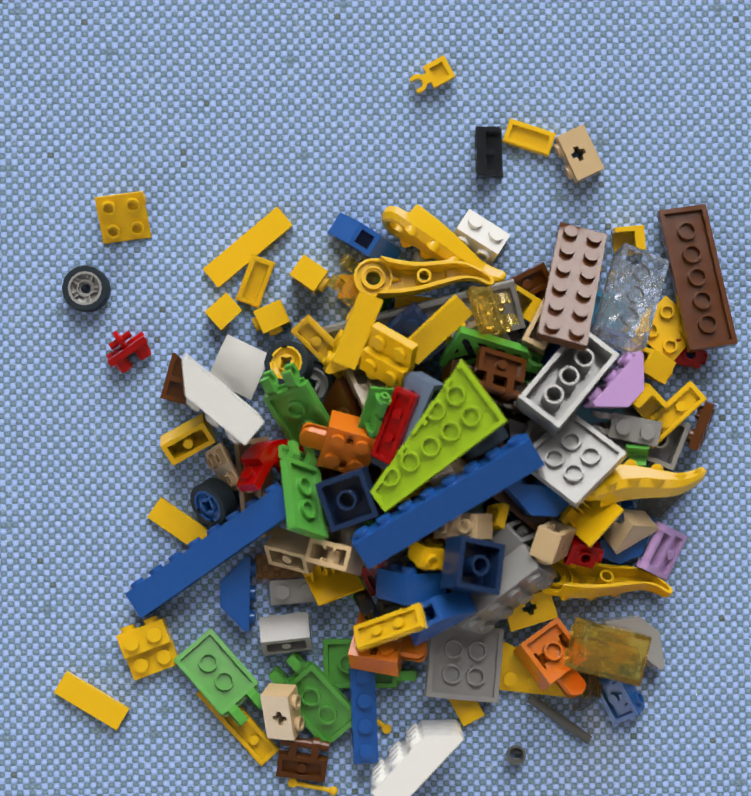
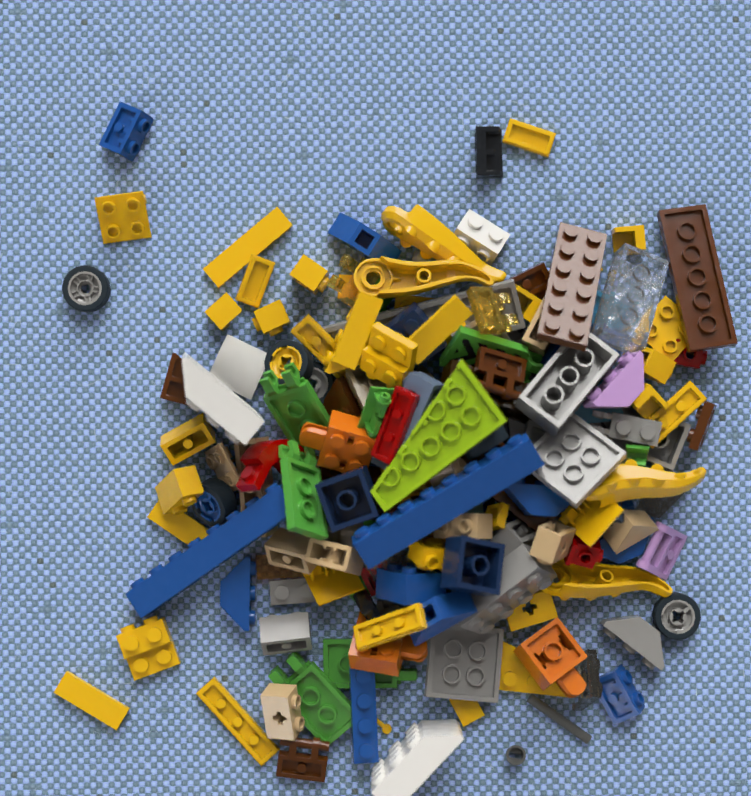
(119, 356): red hips -> none
(126, 131): none -> blue bracket
(179, 490): none -> yellow brick
(219, 676): bright green tile -> none
(293, 783): yellow hinge -> none
(436, 73): yellow plate -> none
(578, 140): tan brick -> none
(607, 651): clear yellow slope -> none
(681, 628): none -> wheel

